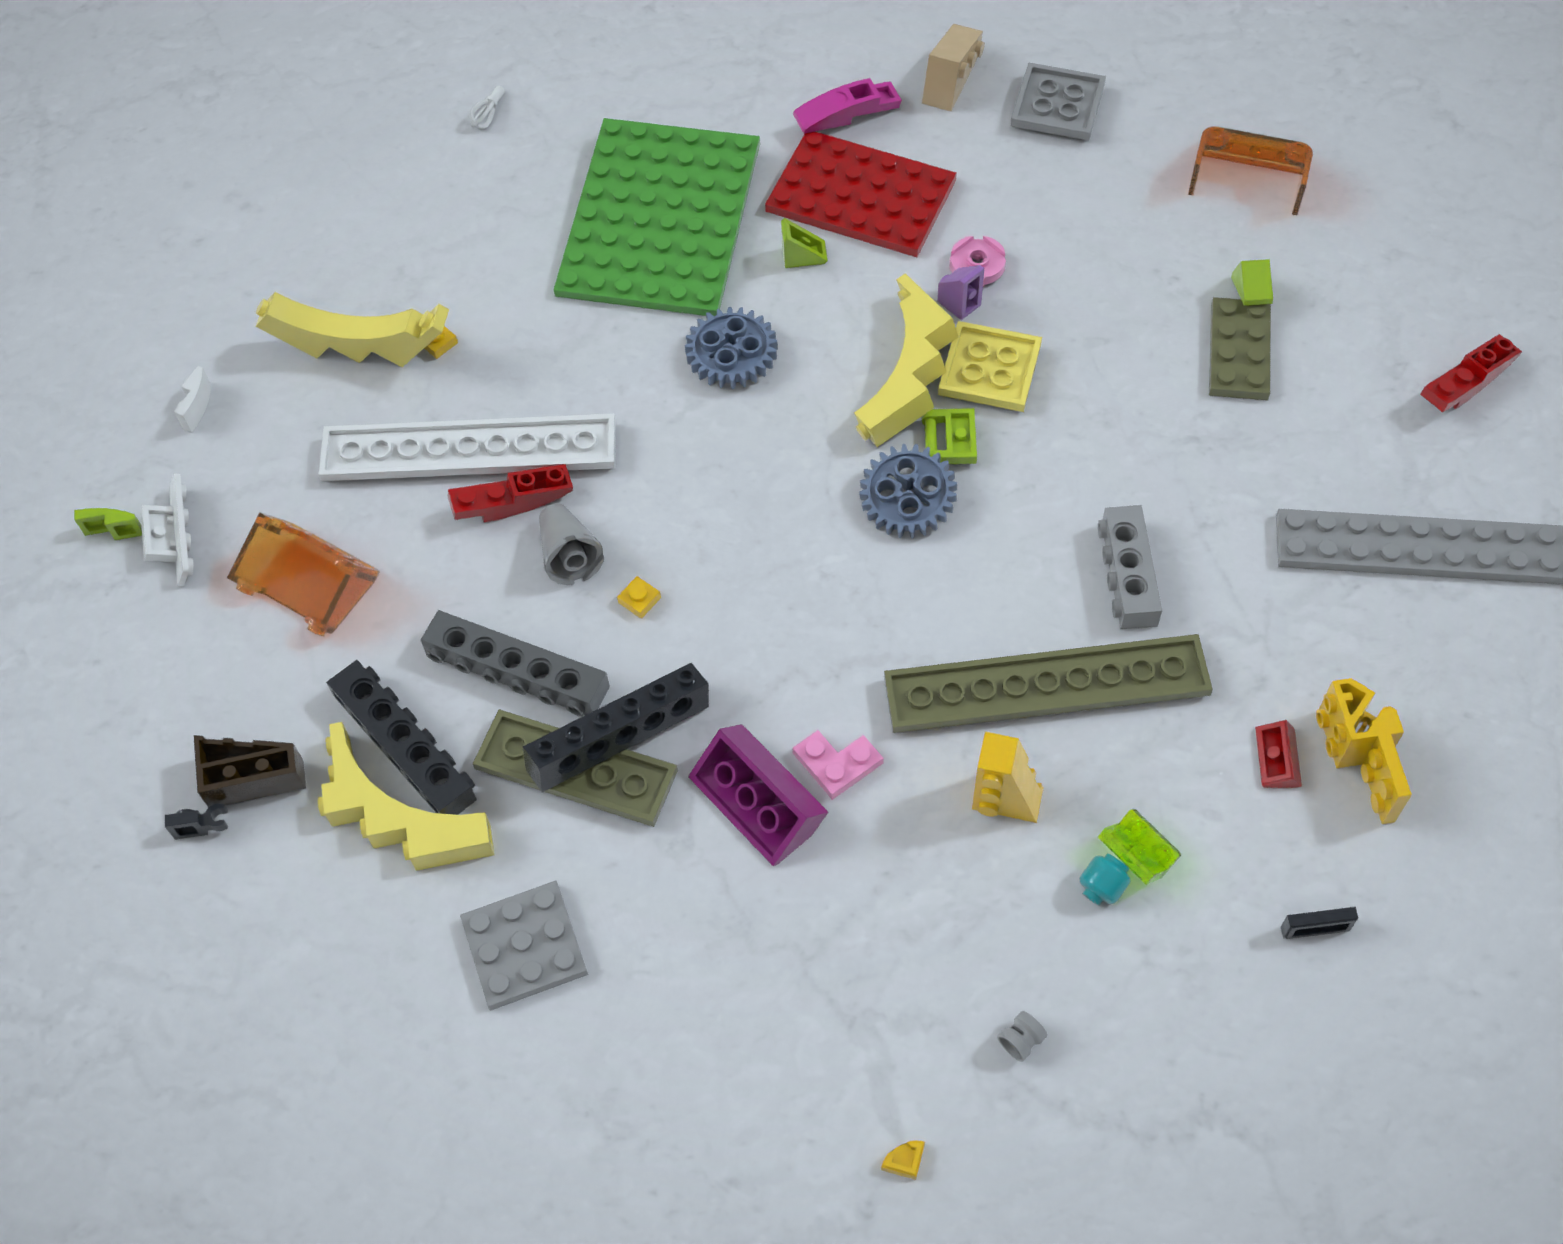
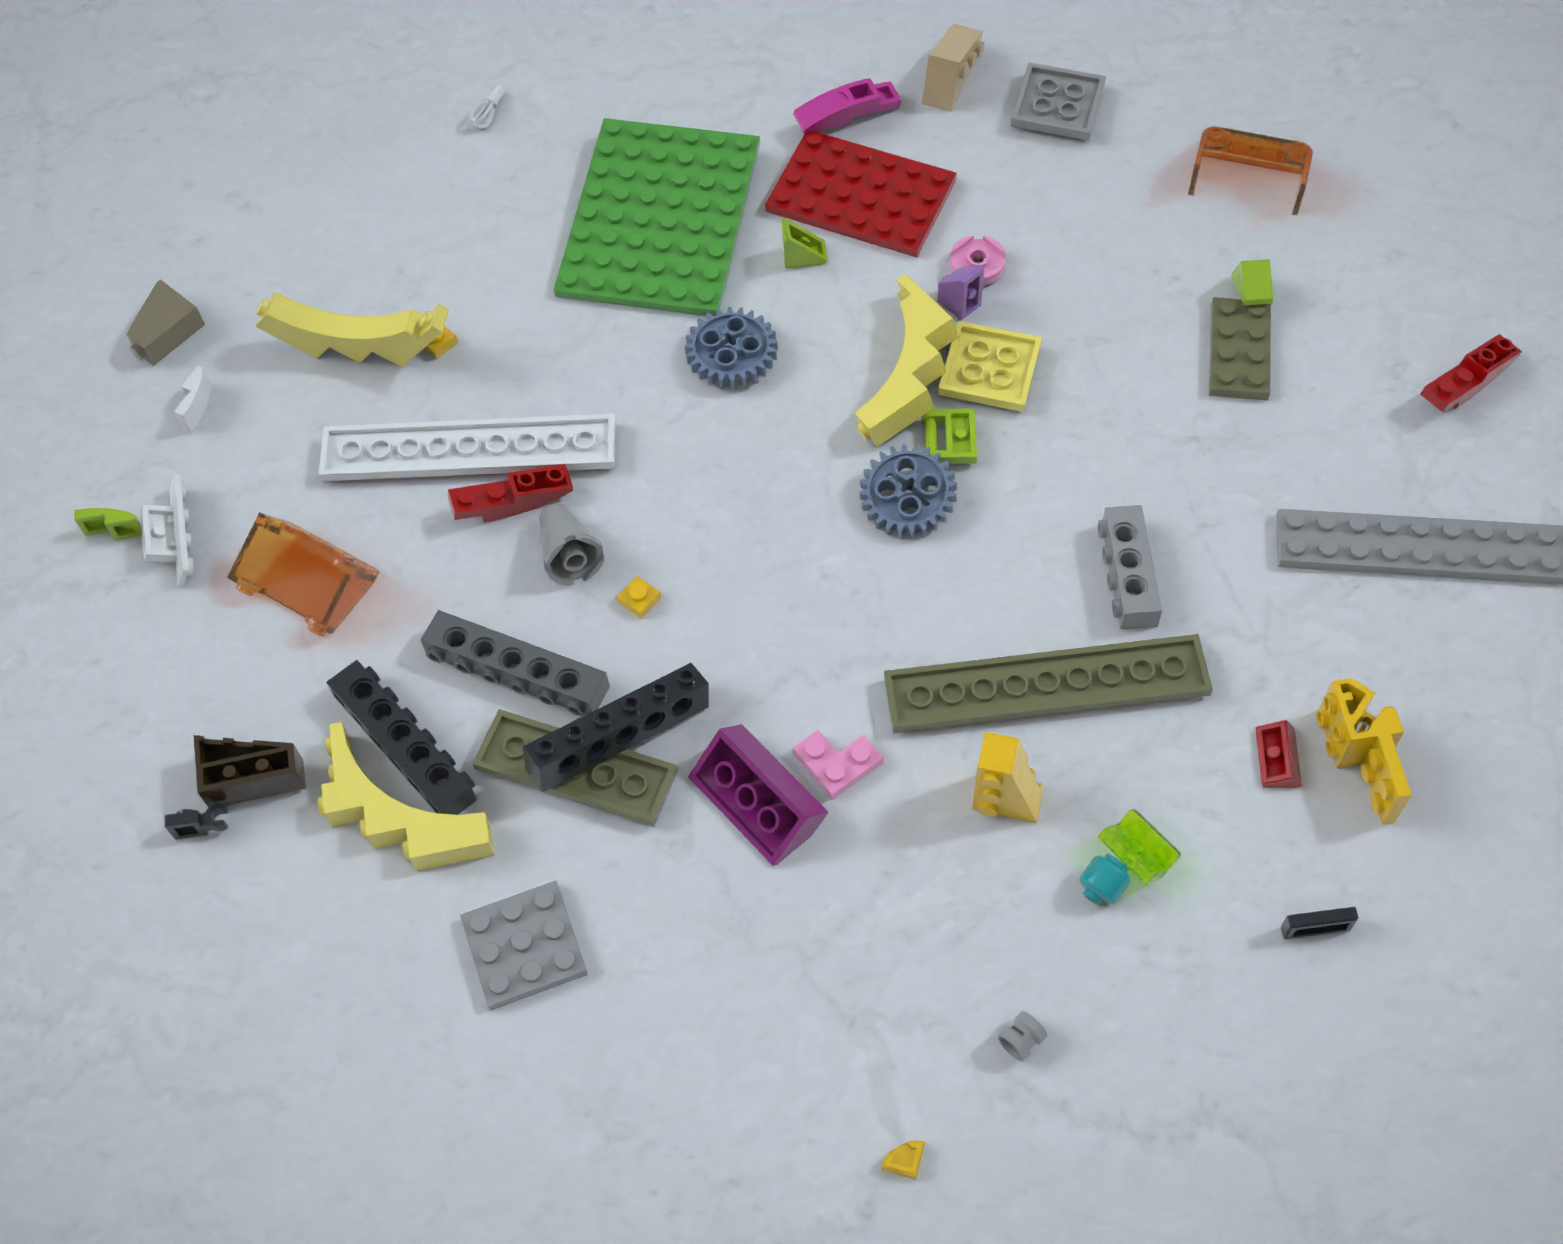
(163, 324): none -> dark tan slope

